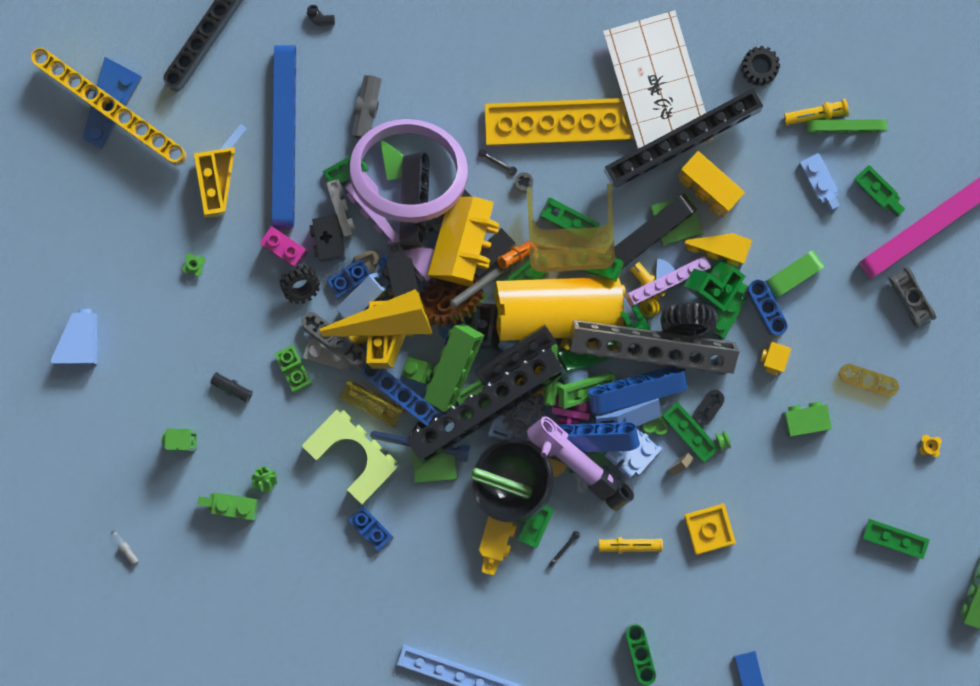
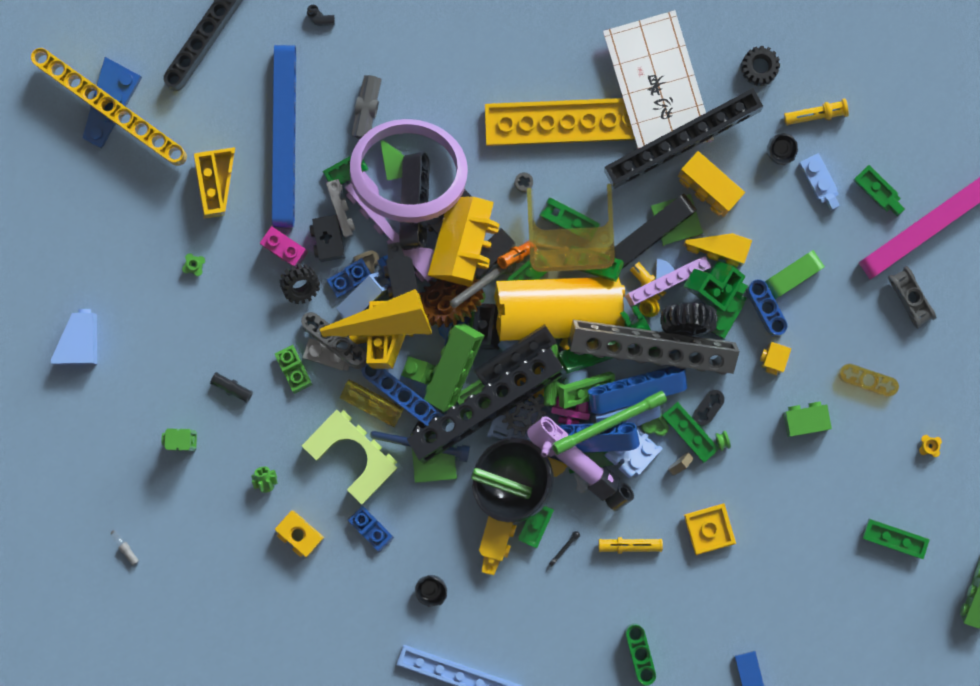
(231, 505): bright green hinge -> none
(234, 137): light blue sticker -> none
(311, 538): none -> yellow brick
(431, 590): none -> black hair
(512, 170): black hinge -> none
(647, 404): none -> bright green piece
(782, 149): none -> black hair
(846, 126): bright green beam -> none

